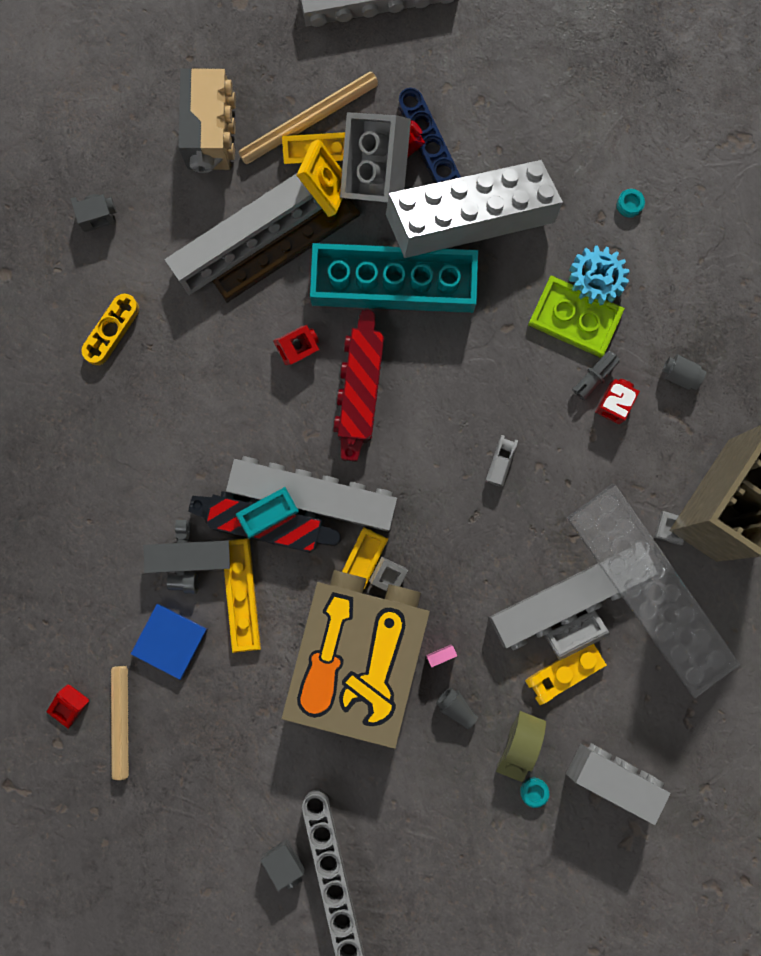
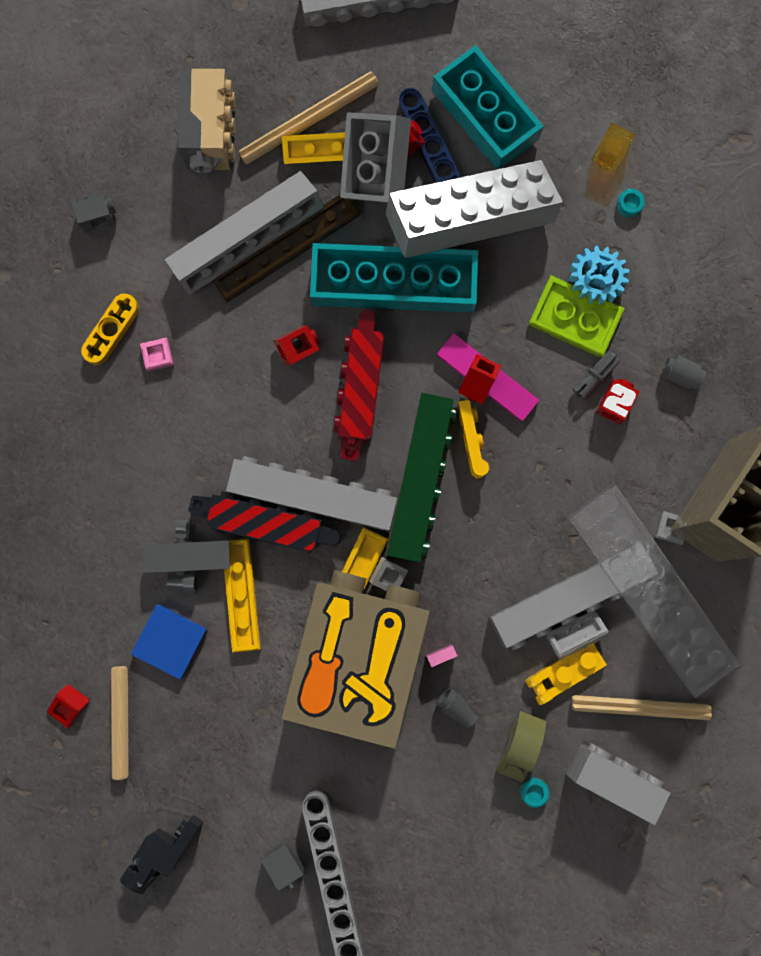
(157, 354): none -> bright pink tile
(158, 855): none -> black plate
(267, 512): teal tile -> none
(322, 177): yellow tile -> none
(420, 478): none -> dark green brick
(472, 440): none -> yellow plate
(479, 379): none -> red brick
(486, 107): none -> teal brick
(500, 465): light grey bar -> none
(504, 390): none -> dark pink tile
(613, 147): none -> clear yellow brick
(641, 707): none -> tan axle

